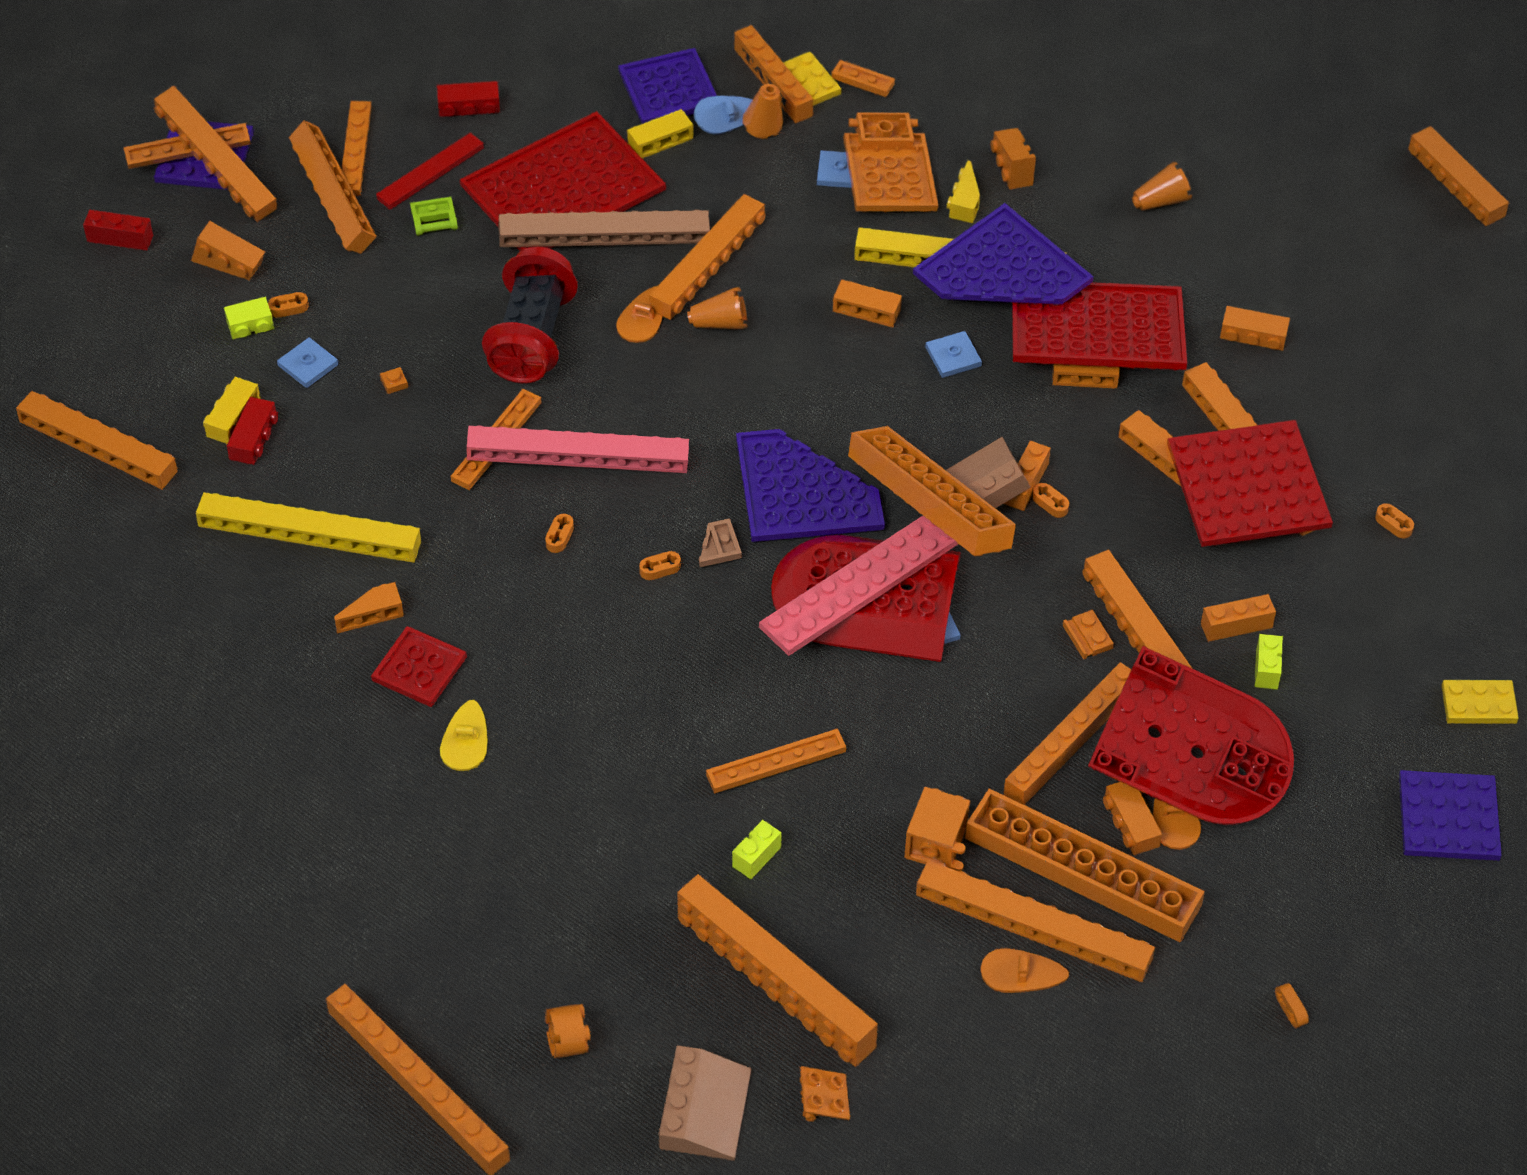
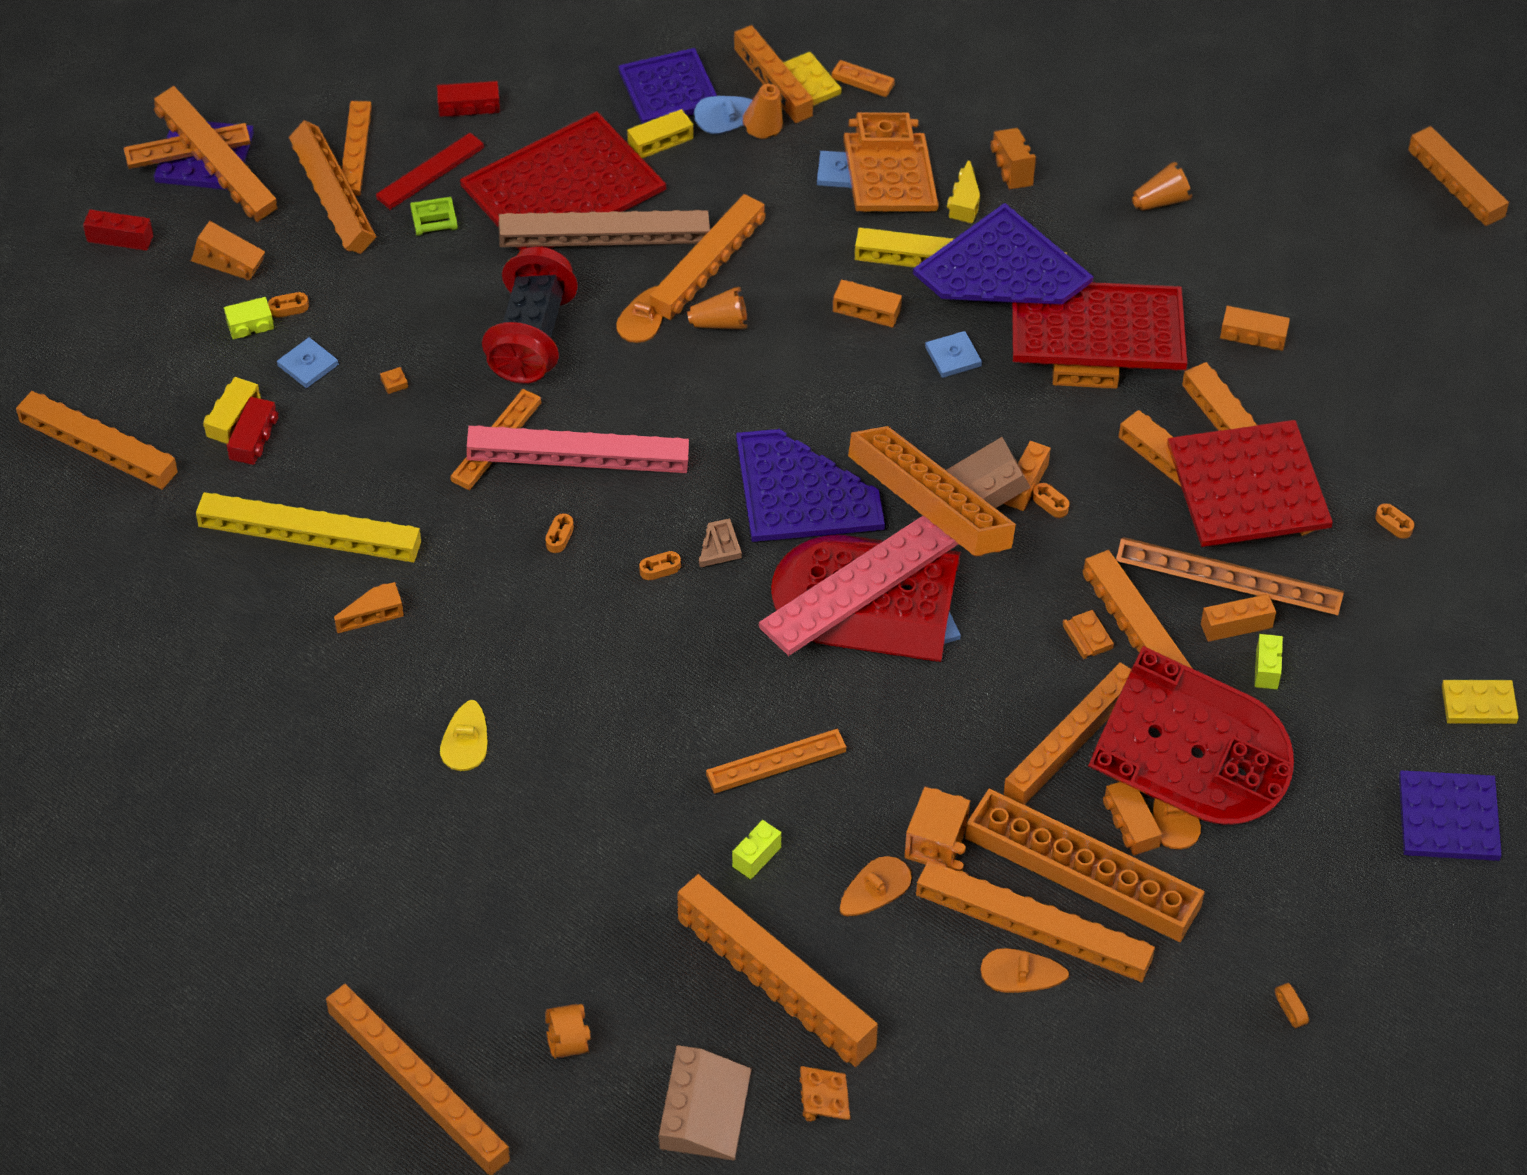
(419, 666): red plate -> none
(876, 886): none -> orange shield
(1230, 575): none -> orange brick

